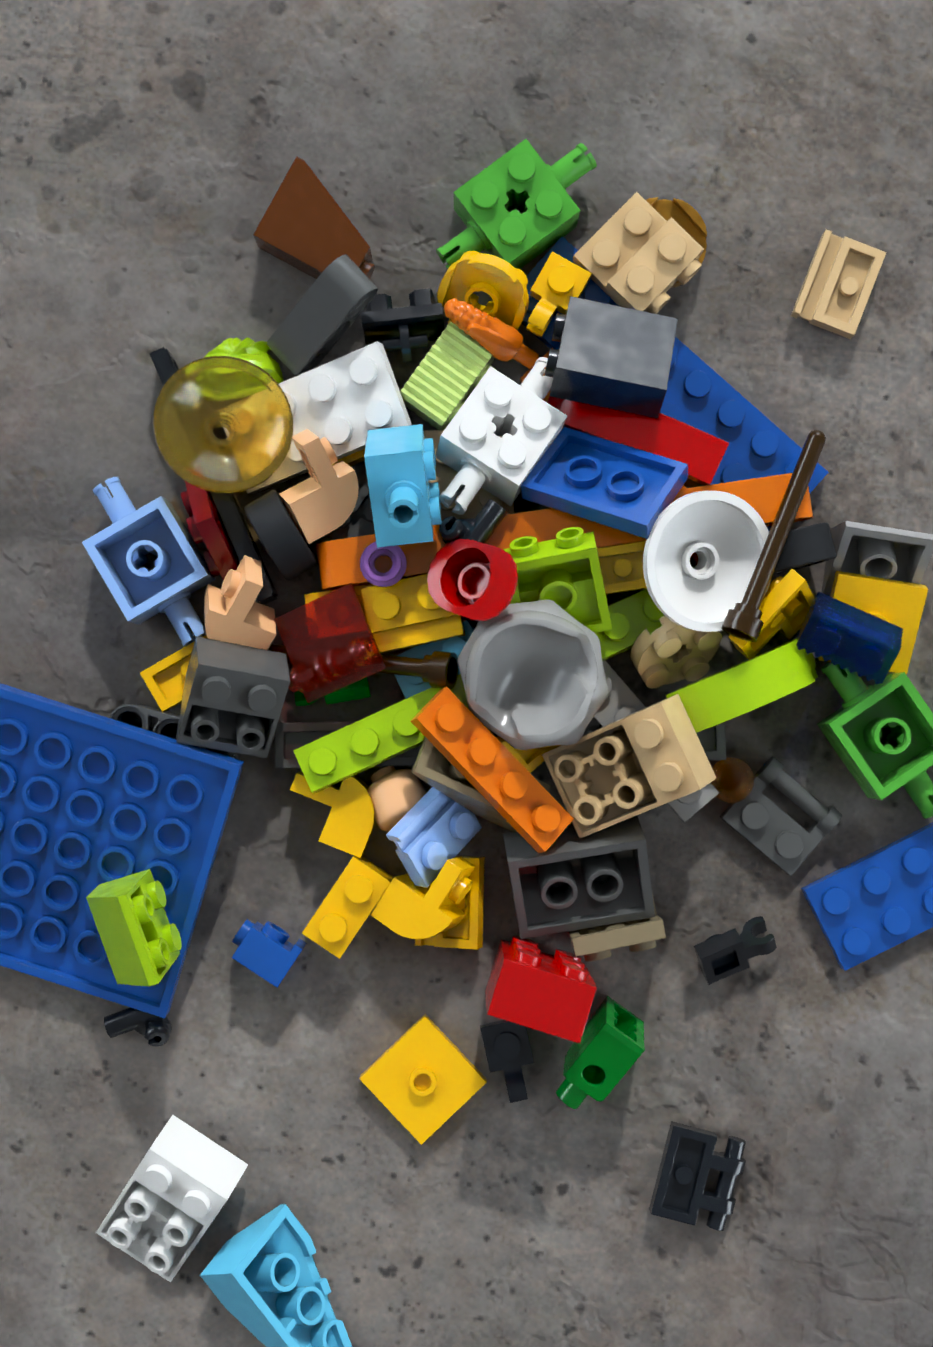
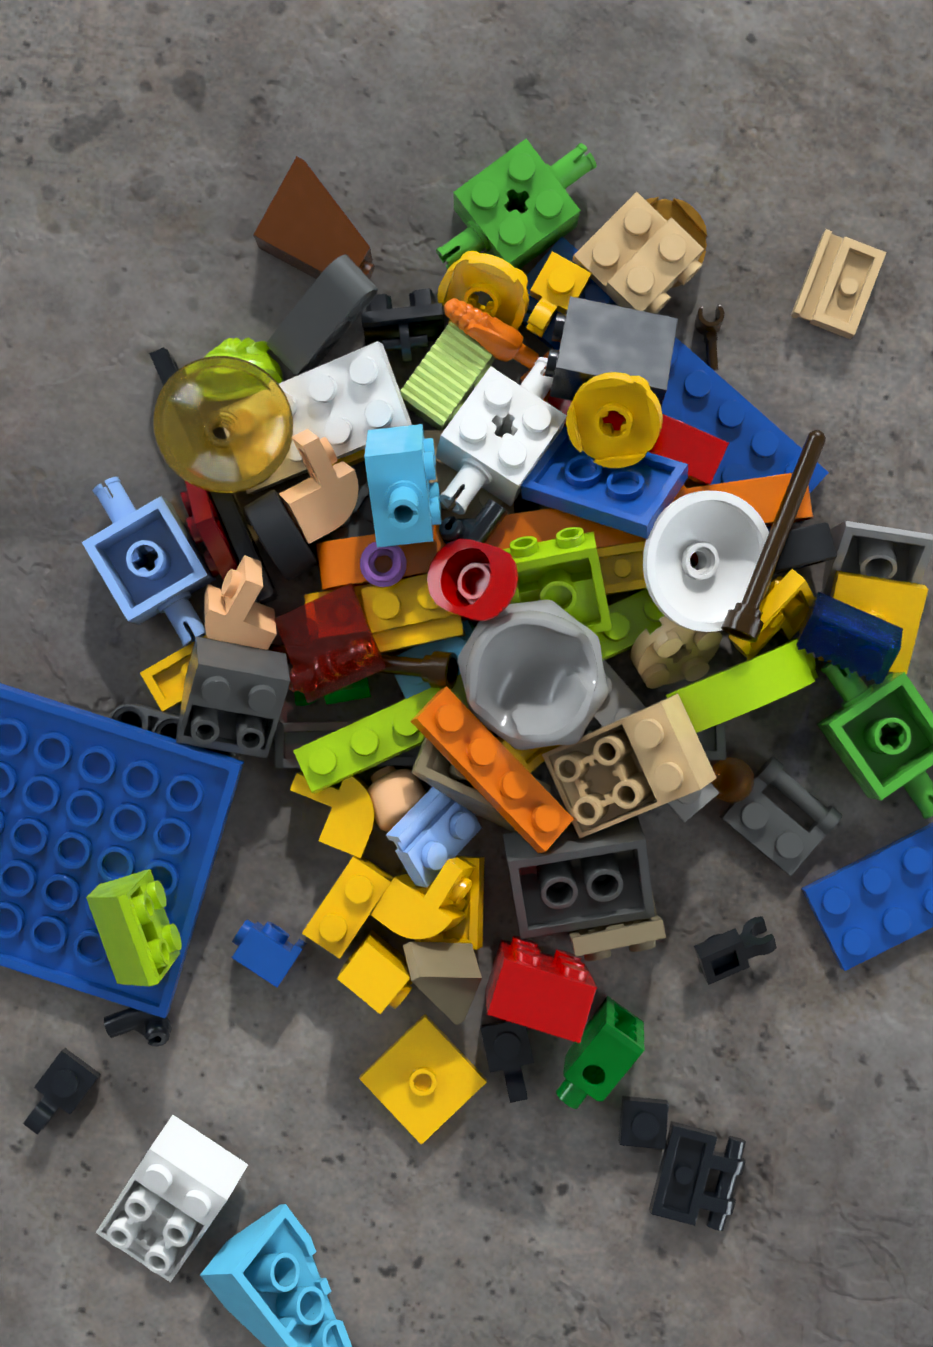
(63, 1087): none -> black plate
(377, 973): none -> yellow brick
(445, 975): none -> dark tan slope
(629, 397): none -> yellow plate
(643, 1122): none -> black plate
(710, 330): none -> dark brown hand

